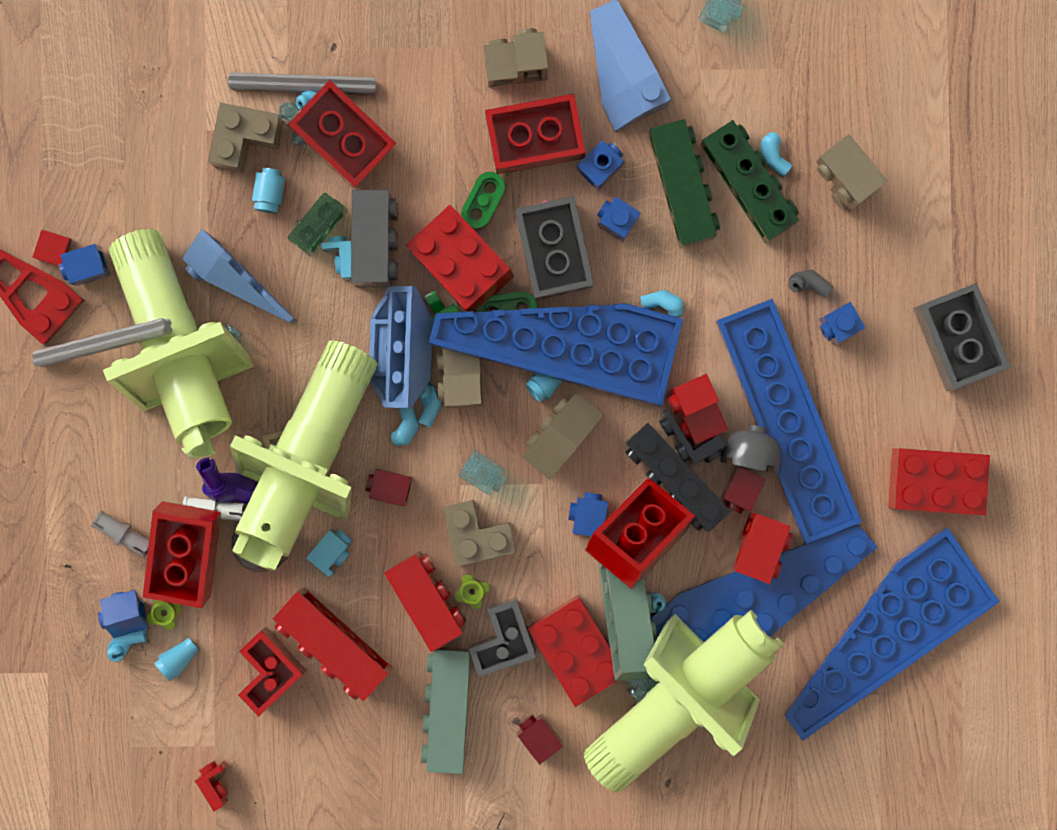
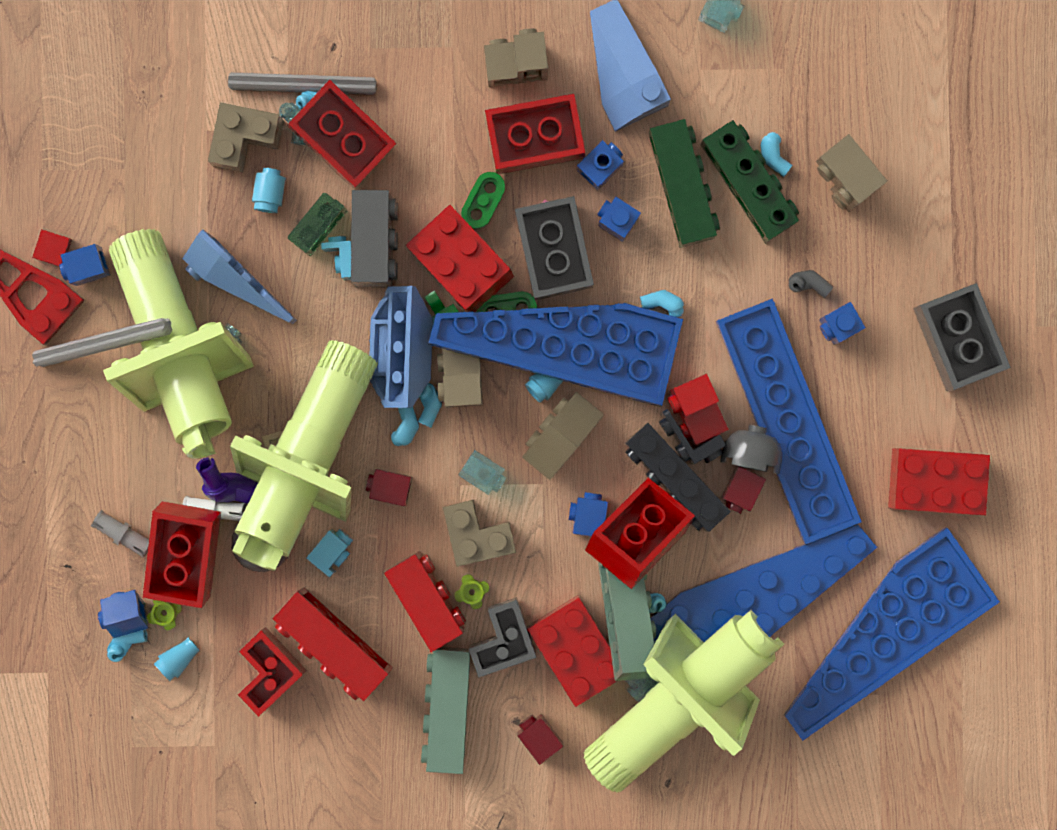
(213, 790): red bracket -> none
(761, 547): red brick -> none

